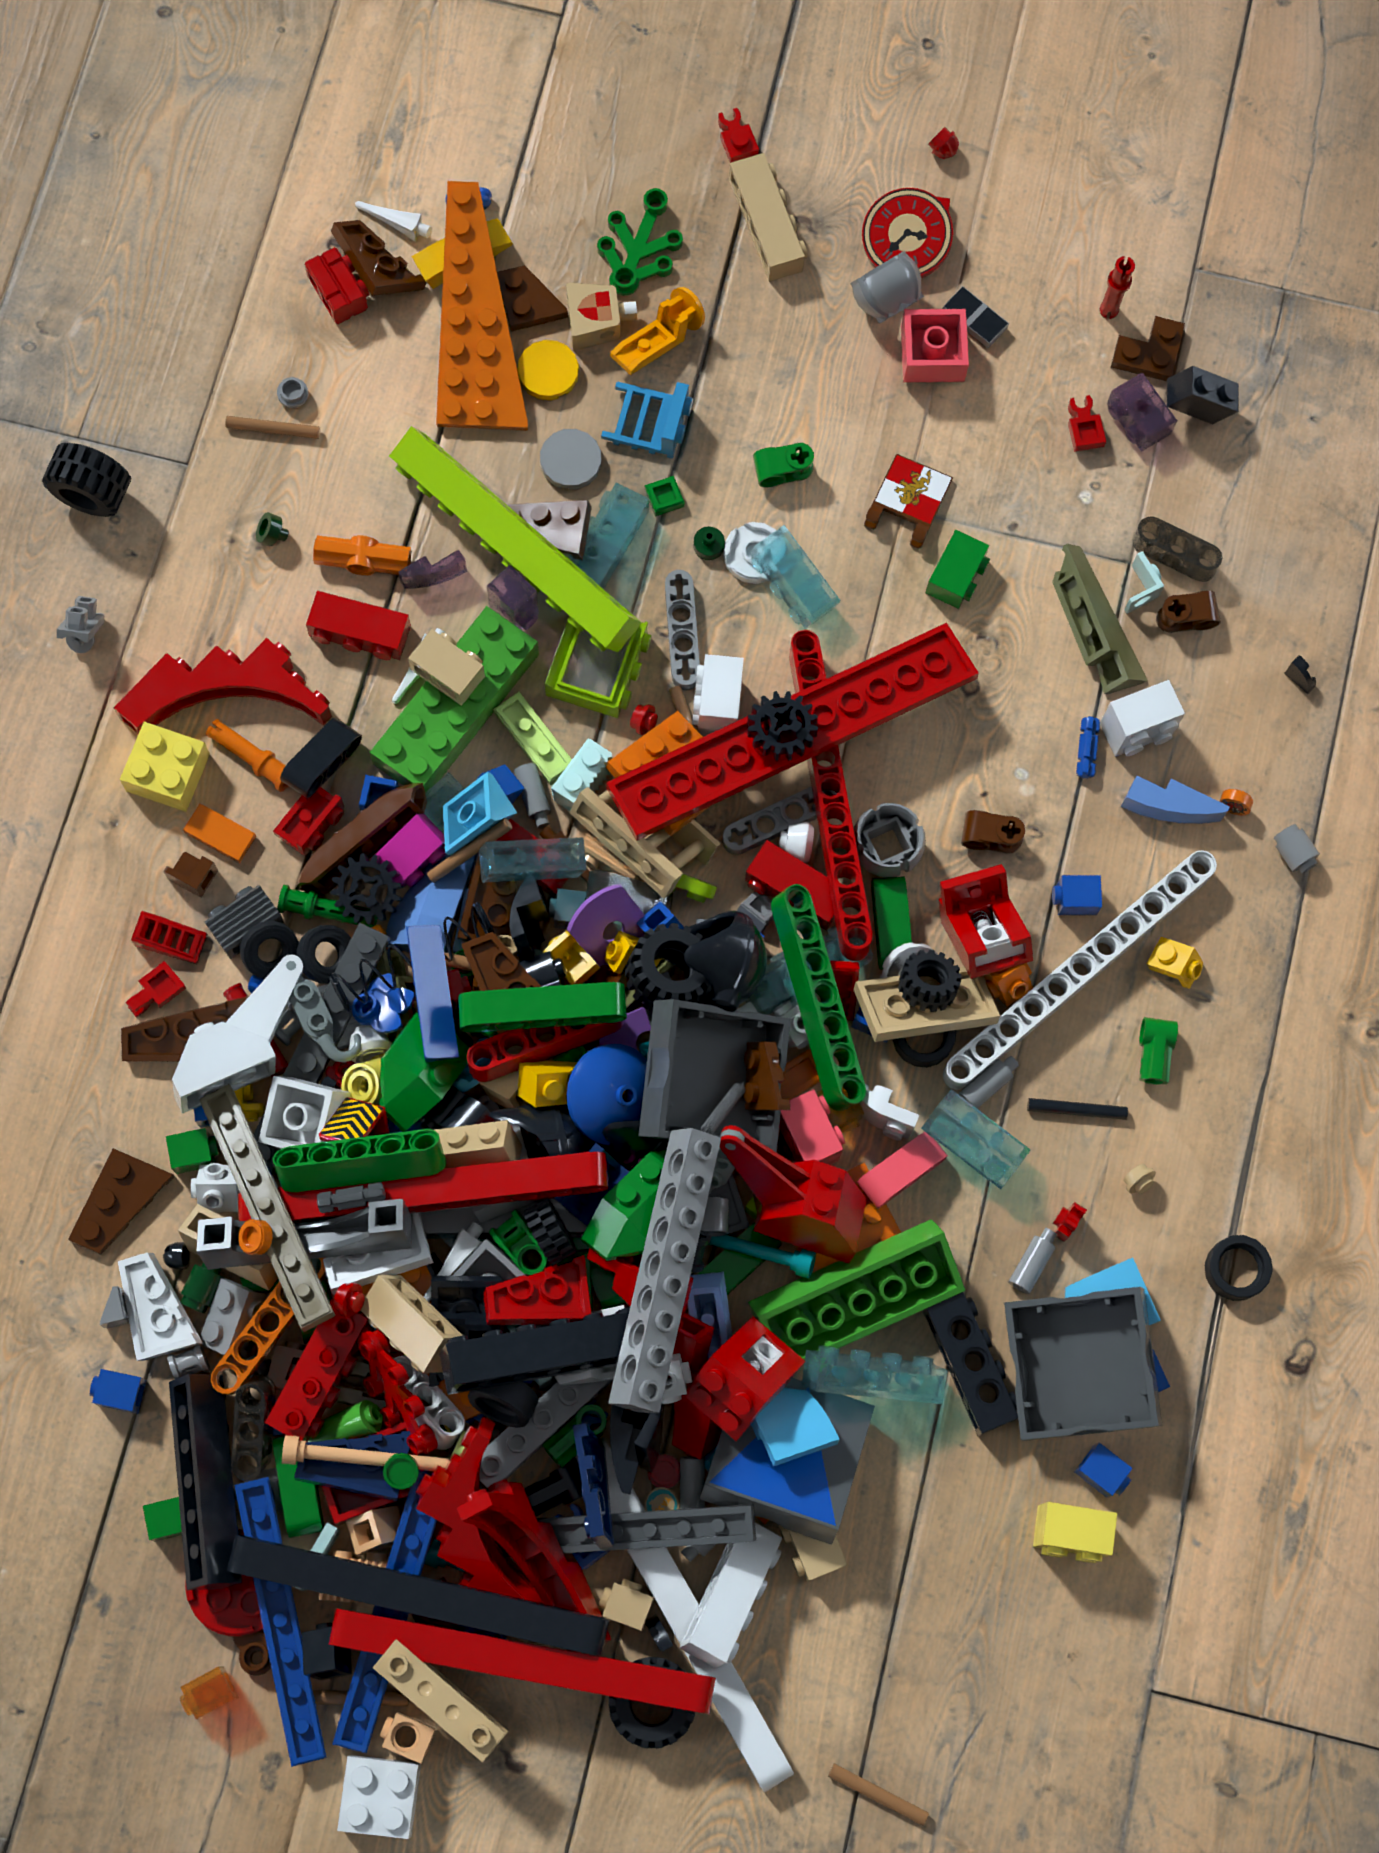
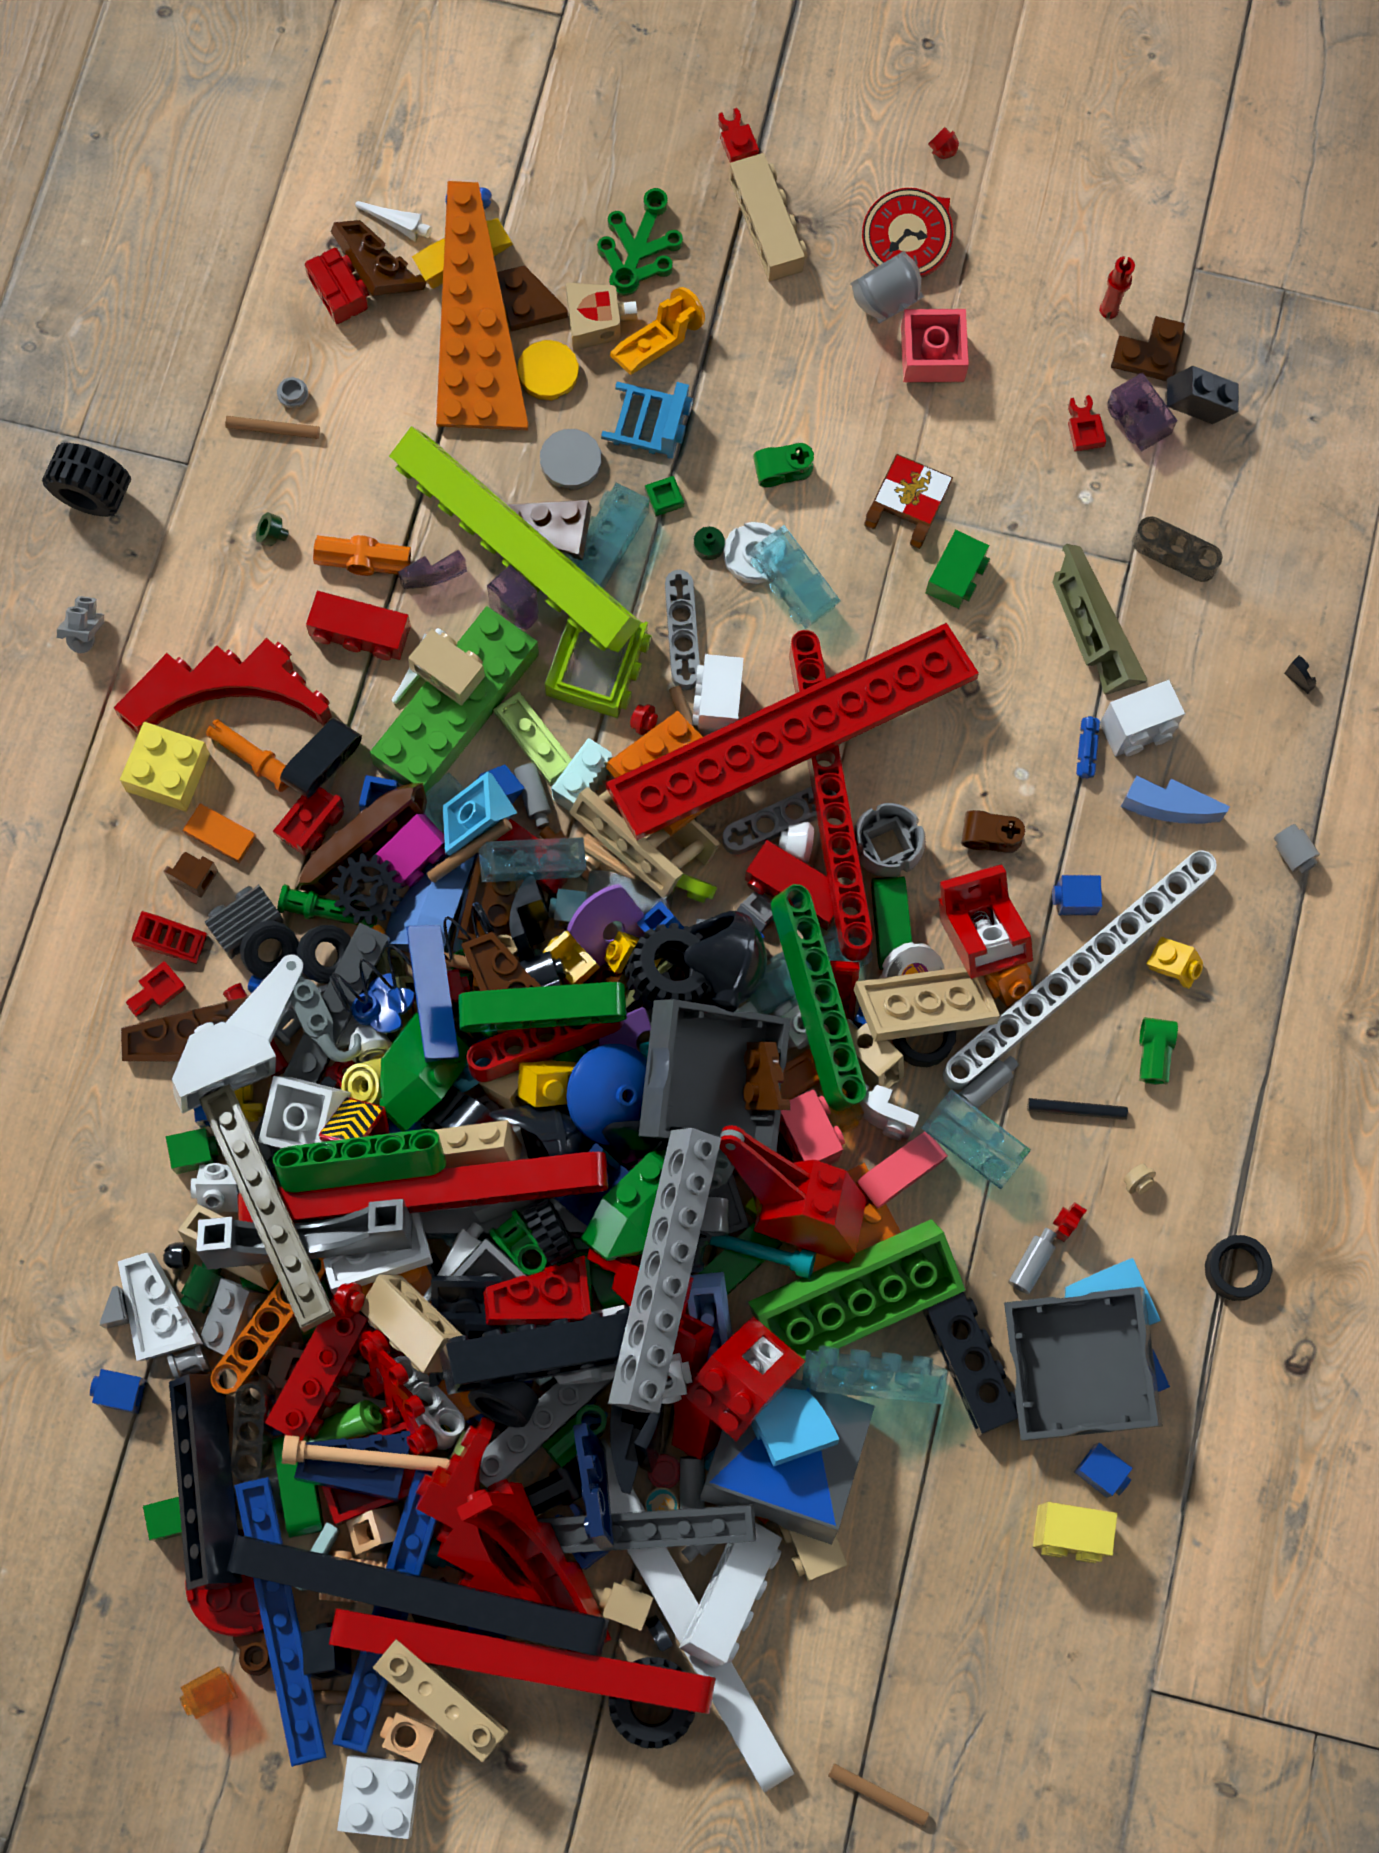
(116, 1198): reddish brown wing -> none
(255, 1237): orange tile -> none
(350, 1197): dark grey axle -> none
(400, 1471): green piece -> none
(729, 1108): light grey piece -> none
(789, 736): black gear -> none
(879, 1060): none -> tan torso
(932, 966): black tyre -> none
(981, 320): black tile -> none
(1151, 579): light aqua bracket -> none
(1193, 610): reddish brown piece -> none
(1238, 800): orange tile -> none

